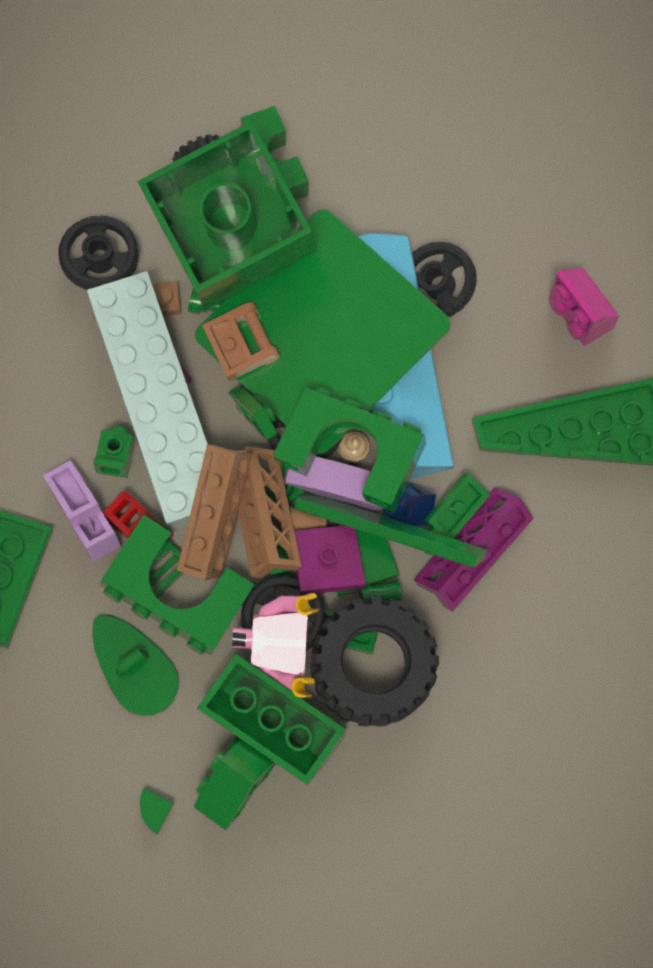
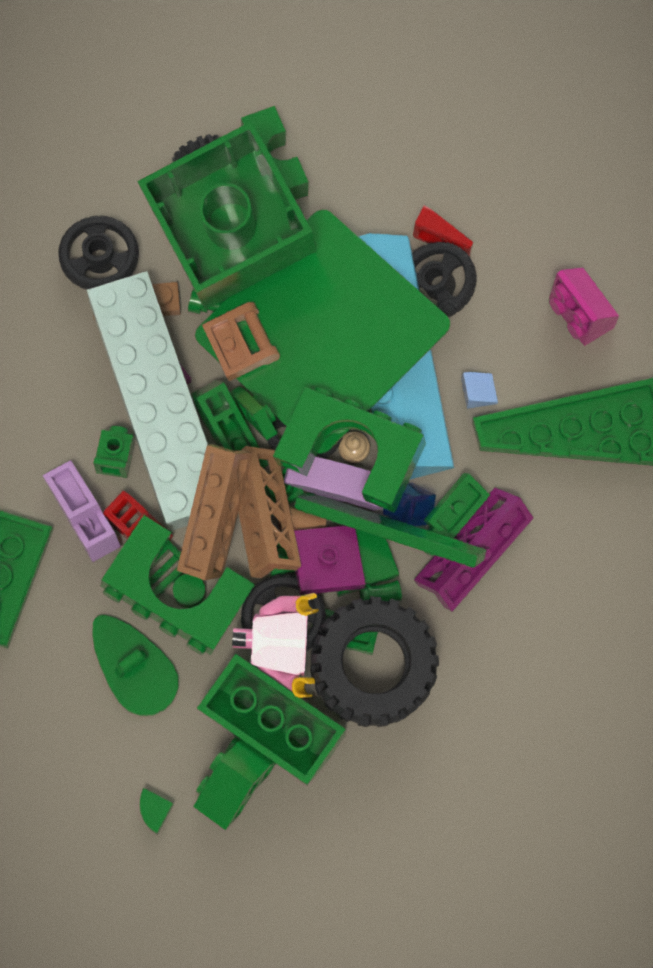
(188, 591): none -> green tile
(223, 418): none -> green slope
(433, 228): none -> red slope
(478, 389): none -> light blue slope

